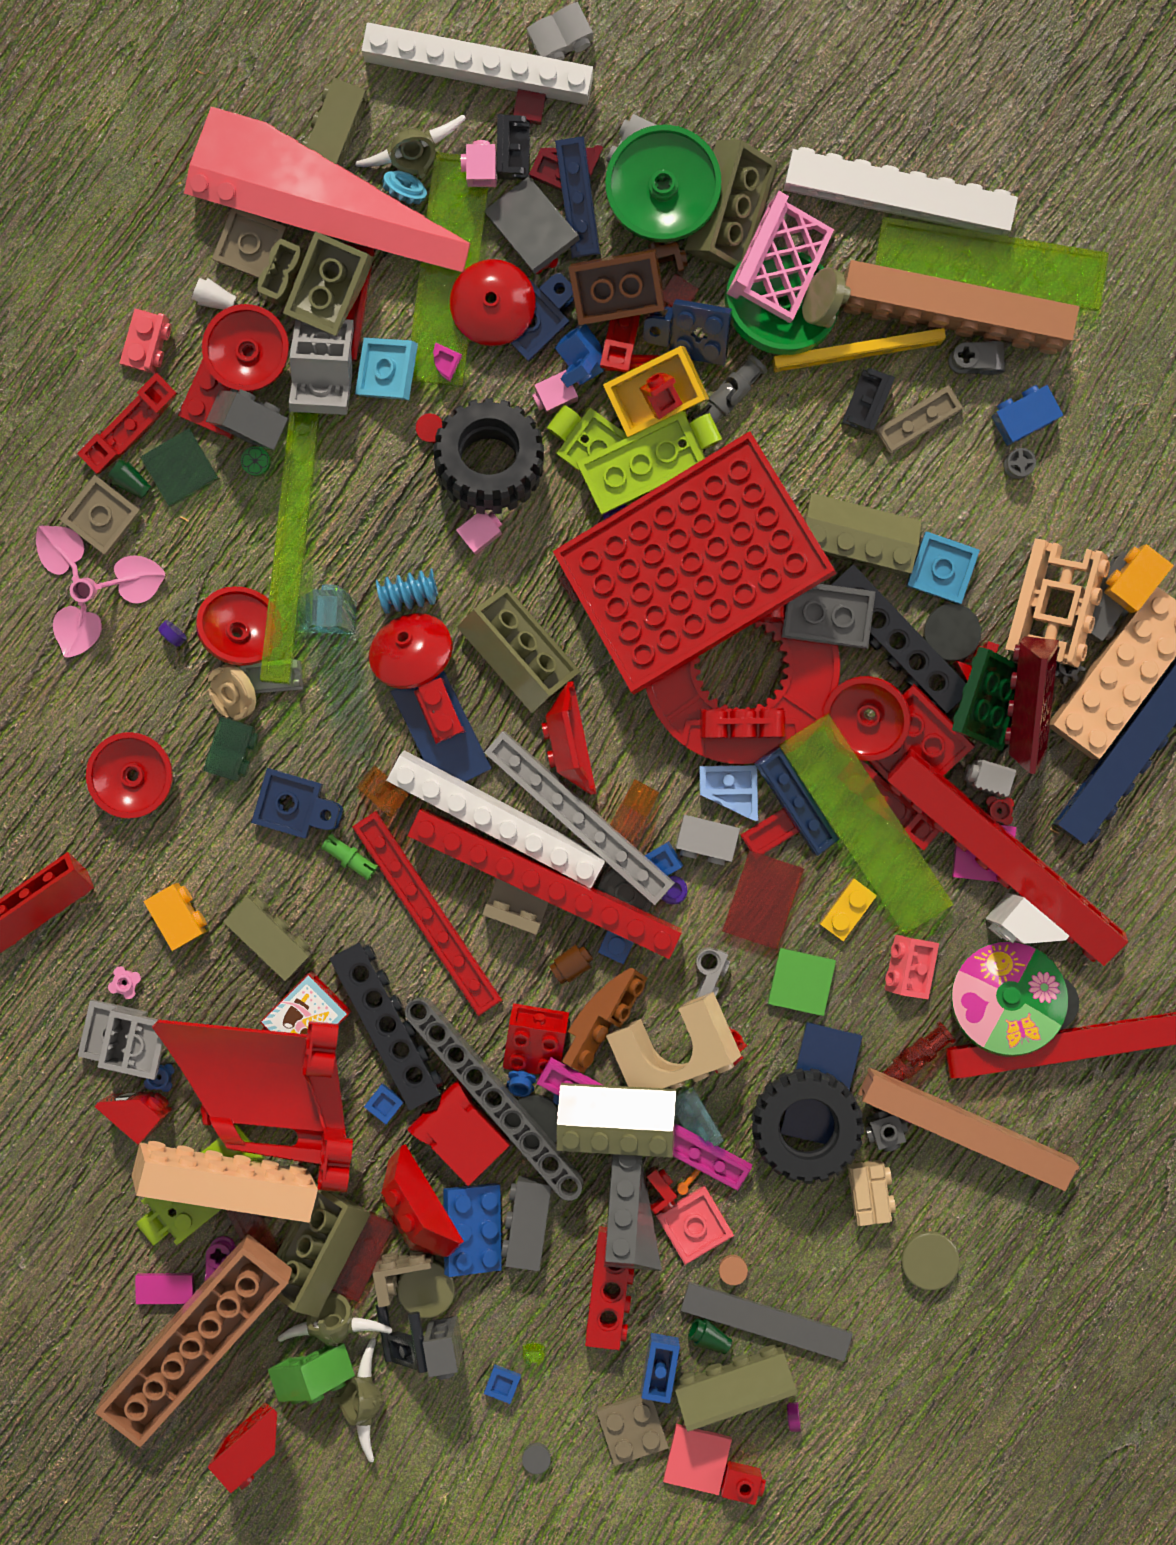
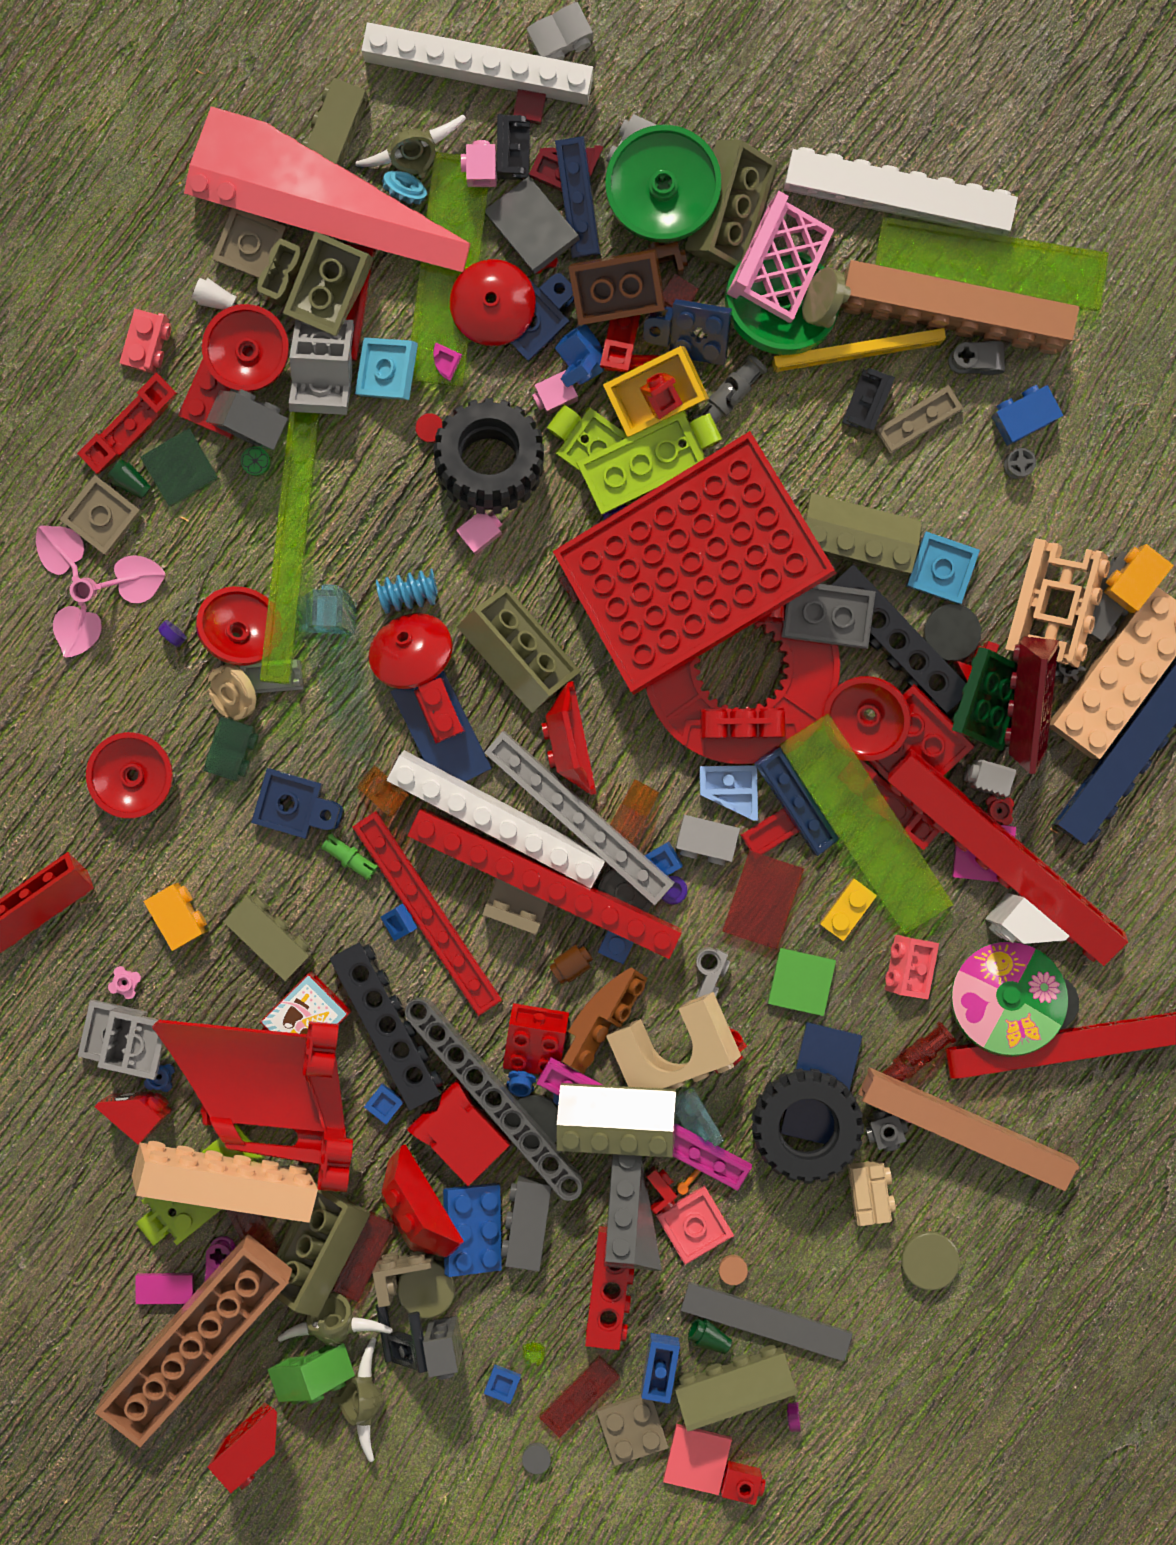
(398, 922): none -> blue plate
(579, 1396): none -> clear red tile

